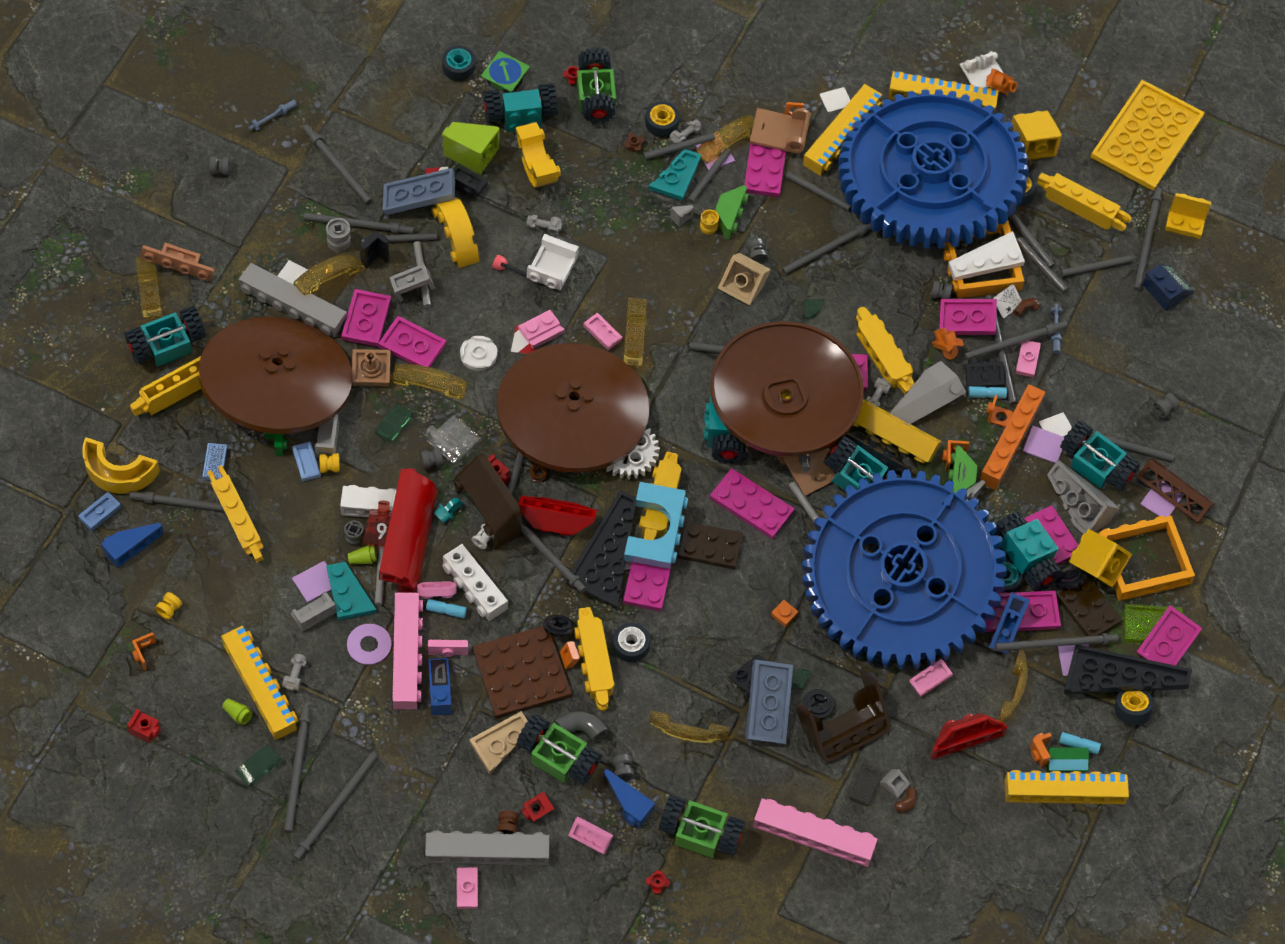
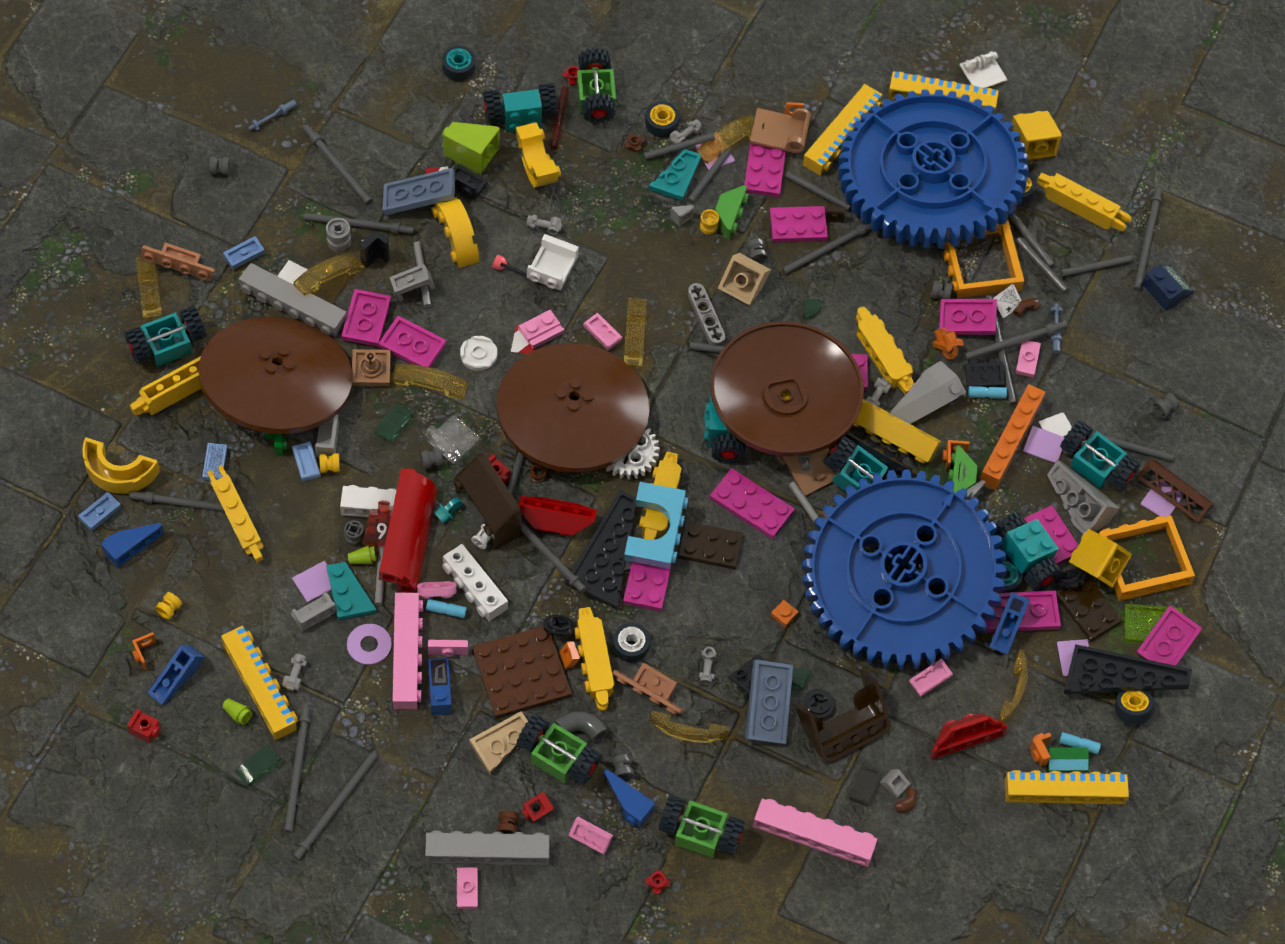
(176, 673): none -> blue slope
(244, 252): none -> medium blue plate
(411, 237): dark grey bar -> none
(505, 72): piece -> none
(558, 121): none -> clear red bar
(654, 684): none -> nougat bracket
(706, 315): none -> light grey beam
(708, 657): none -> light grey bar
(798, 224): none -> dark pink plate
(835, 99): white sticker -> none
(835, 214): none -> dark brown tile
(989, 258): white wing -> none
(994, 410): orange bracket -> none
(1001, 82): orange hips -> none
(1104, 639): dark grey bar -> none
(1147, 135): yellow plate -> none
(1187, 215): yellow bracket -> none

